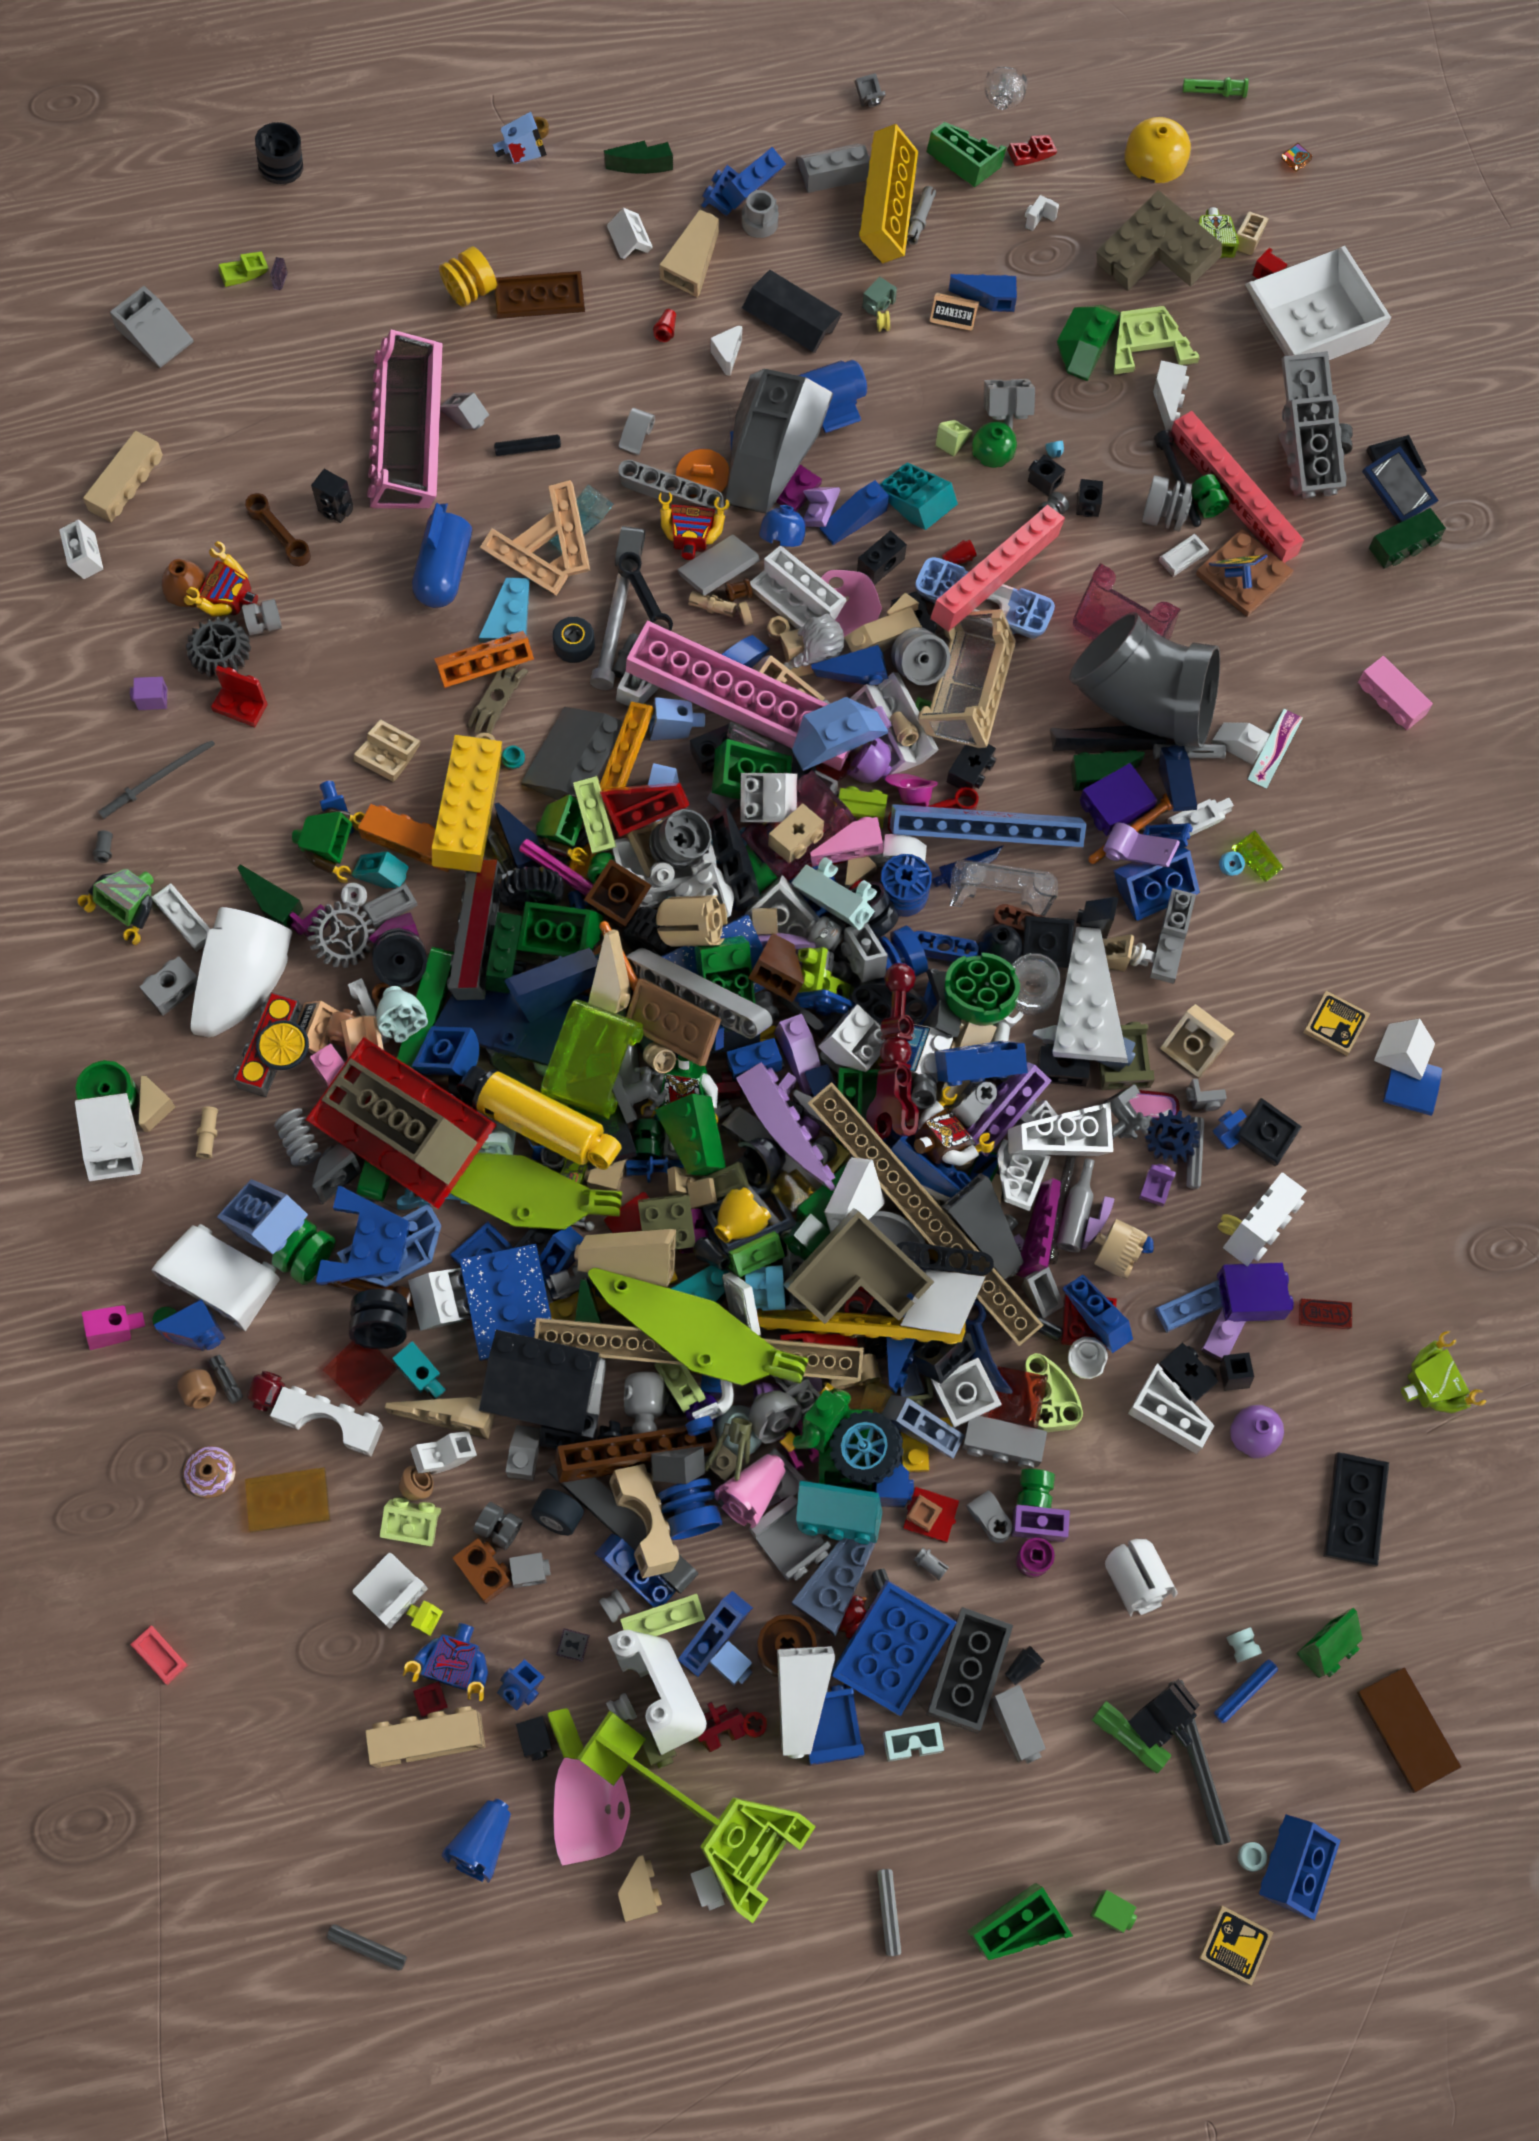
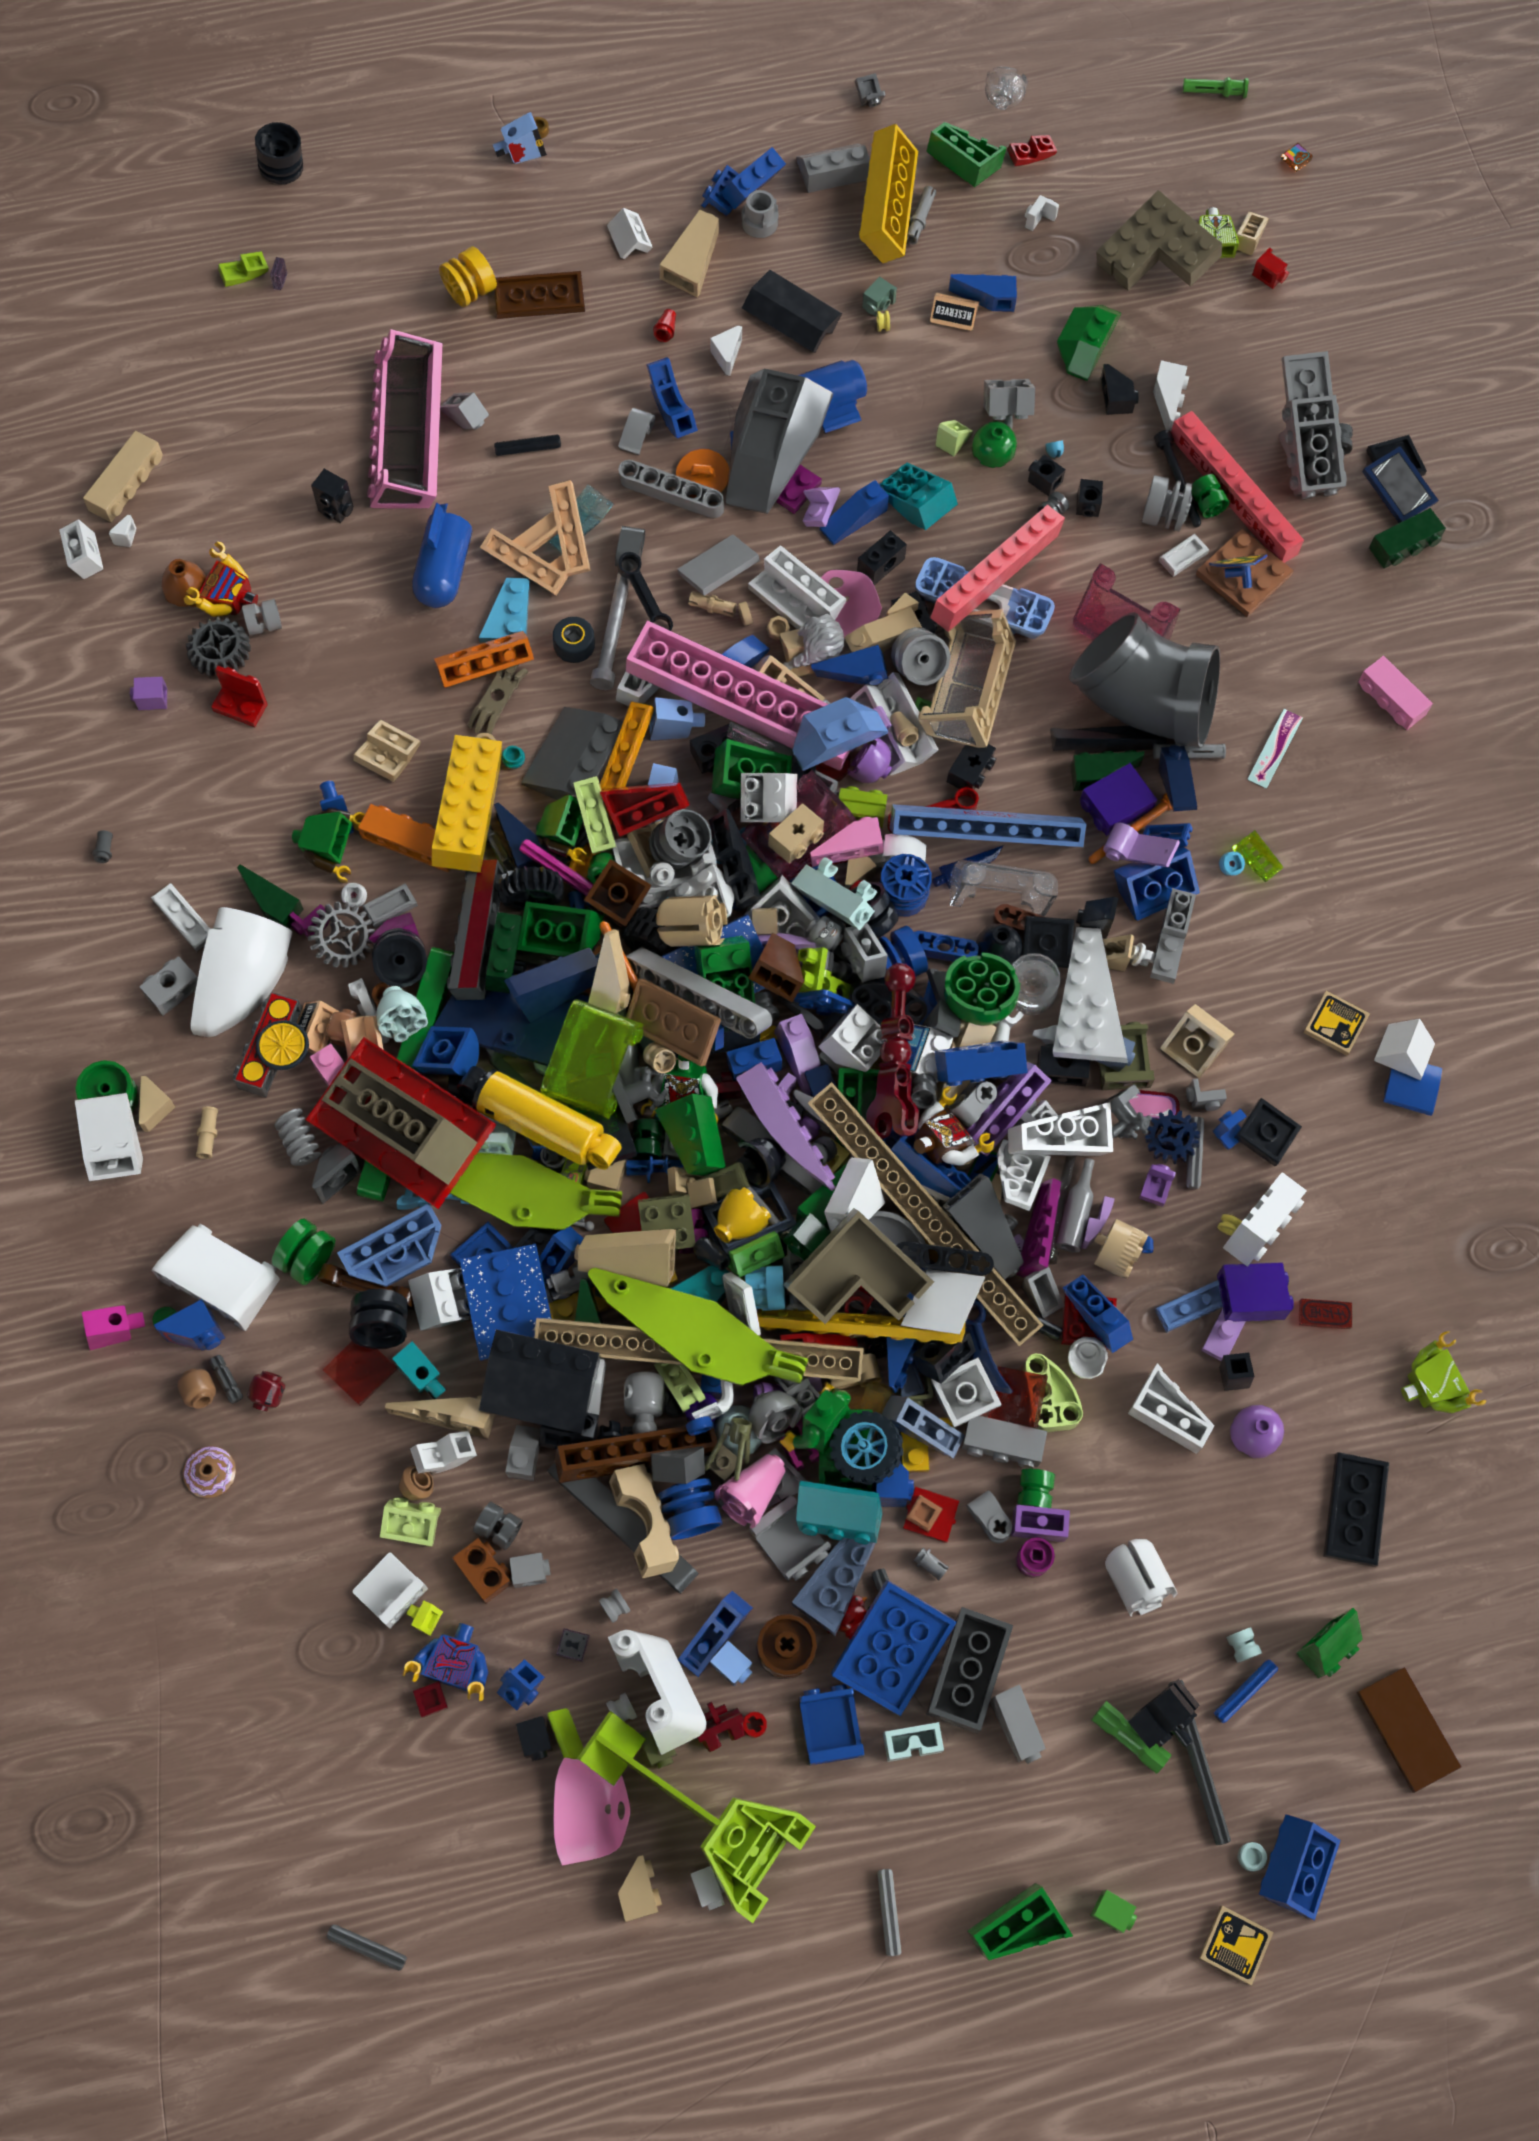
(123, 532): none -> white slope
(124, 897): torso -> none
(131, 794): dark grey sword -> none
(150, 327): light grey slope -> none
(159, 1655): coral tile -> none
(263, 1216): medium blue brick -> none
(277, 529): reddish brown piece -> none
(287, 1500): clear yellow tile -> none
(296, 1409): white arch -> none
(376, 1242): blue wing -> none
(381, 870): teal slope -> none
(425, 1738): tan piece -> none
(480, 1841): blue cone -> none
(557, 1512): black wheel -> none
(620, 666): dark grey axle -> none
(621, 1560): blue slope -> none
(639, 158): dark green slope -> none
(666, 1617): yellowish green plate -> none
(674, 411): none -> blue arch
(691, 526): torso -> none
(738, 590): reddish brown bush -> none
(784, 526): blue cylinder -> none
(792, 1189): clear yellow brick -> none
(802, 1691): white slope -> none
(912, 789): dark pink piece -> none
(960, 553): red cone -> none
(1024, 1665): black cone -> none
(1118, 391): none -> black slope
(1146, 331): yellowish green wing -> none
(1158, 149): yellow cylinder -> none
(1194, 1385): black brick -> none
(1206, 815): white hinge -> none
(1242, 740): white slope -> none
(1320, 306): white piece -> none

